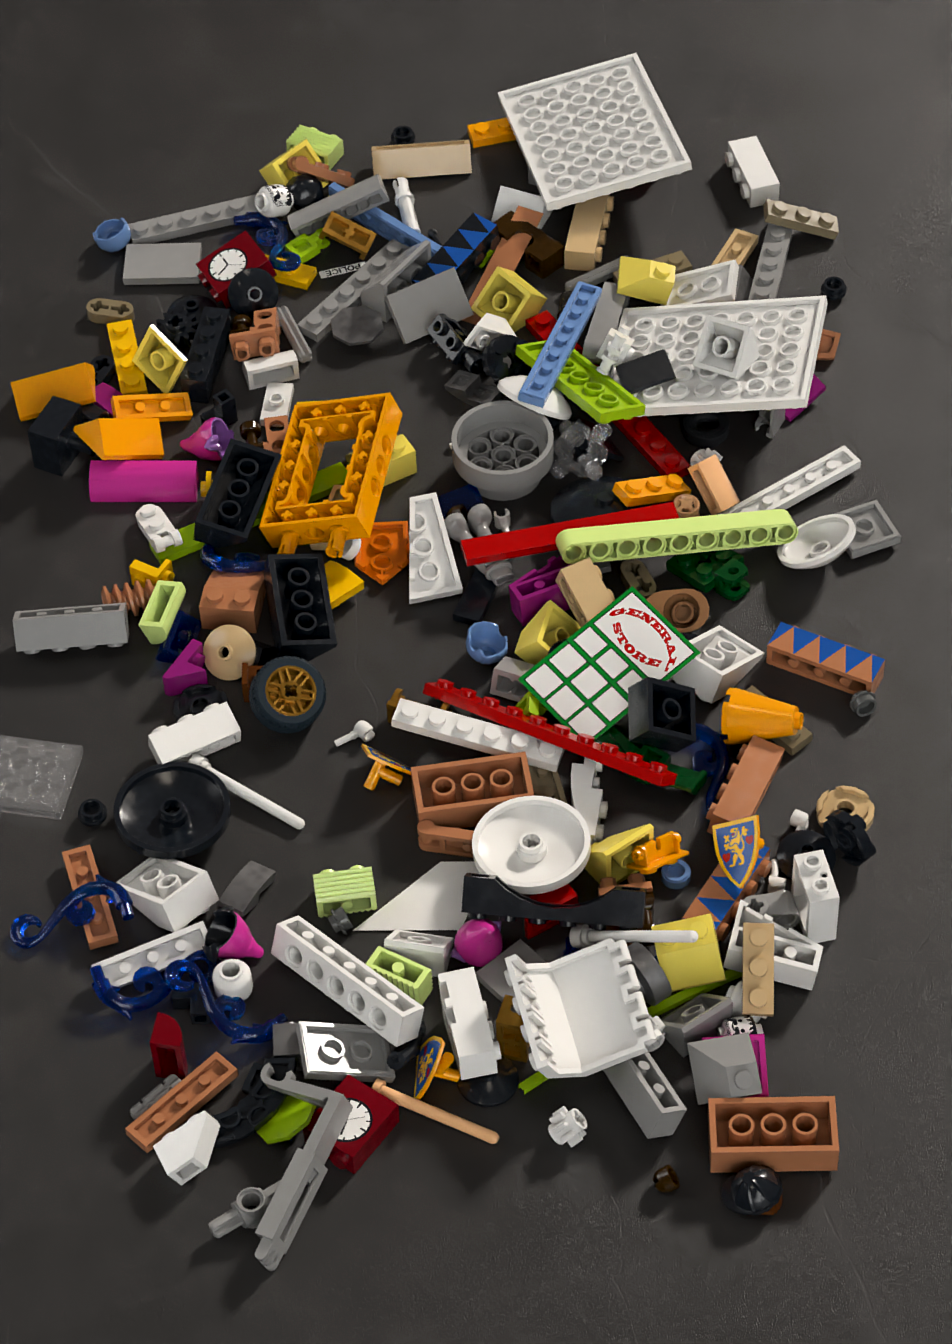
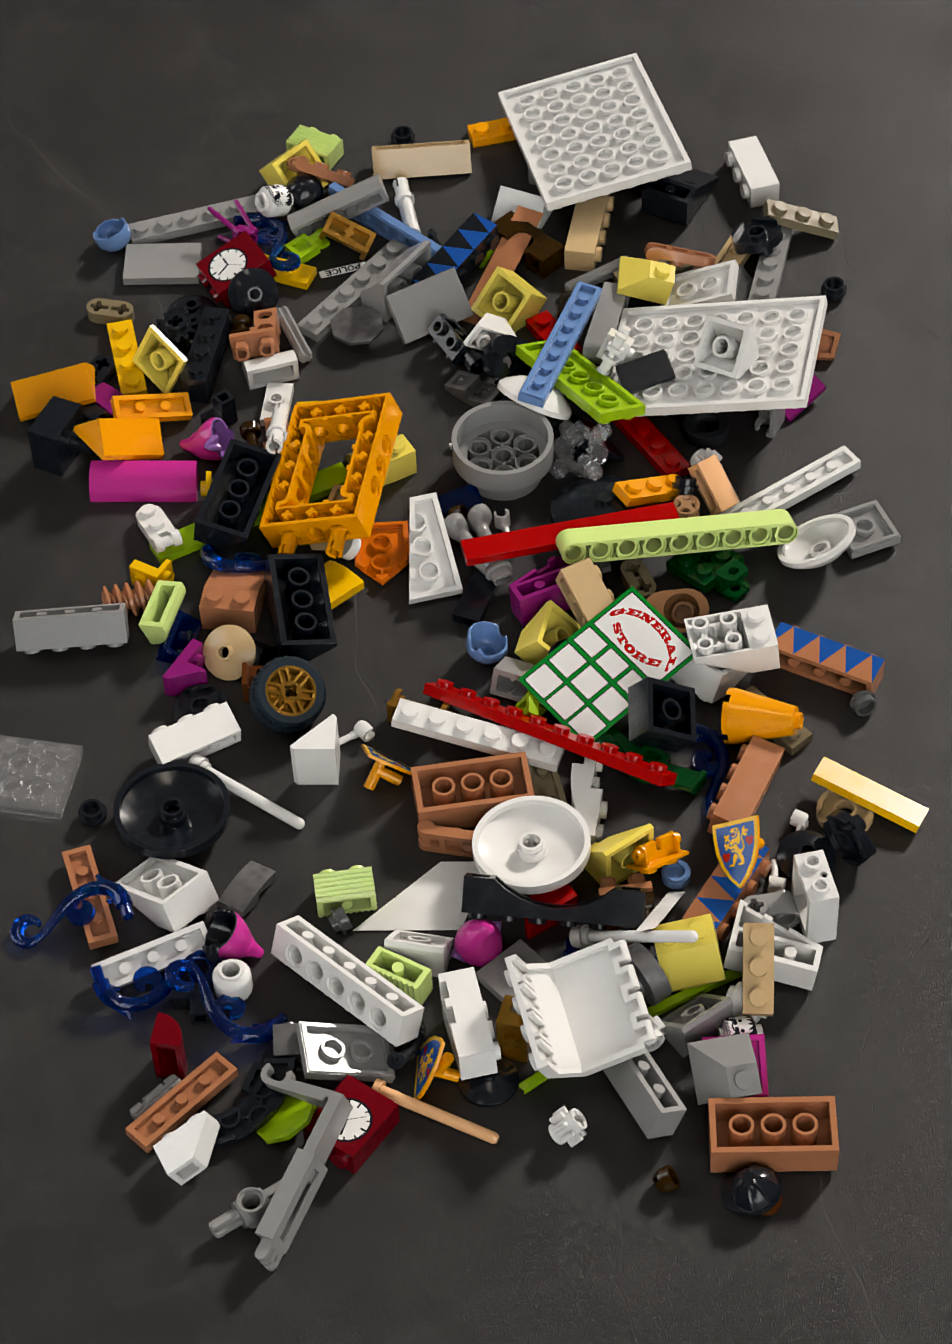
(251, 230): none -> magenta plant
(276, 432): none -> white pin
(317, 755): none -> white slope
(660, 911): none -> white sticker
(678, 195): none -> black slope
(678, 256): none -> nougat plate
(685, 485): none -> black plate
(735, 640): none -> white slope
(757, 237): none -> black plate
(870, 794): none -> tile

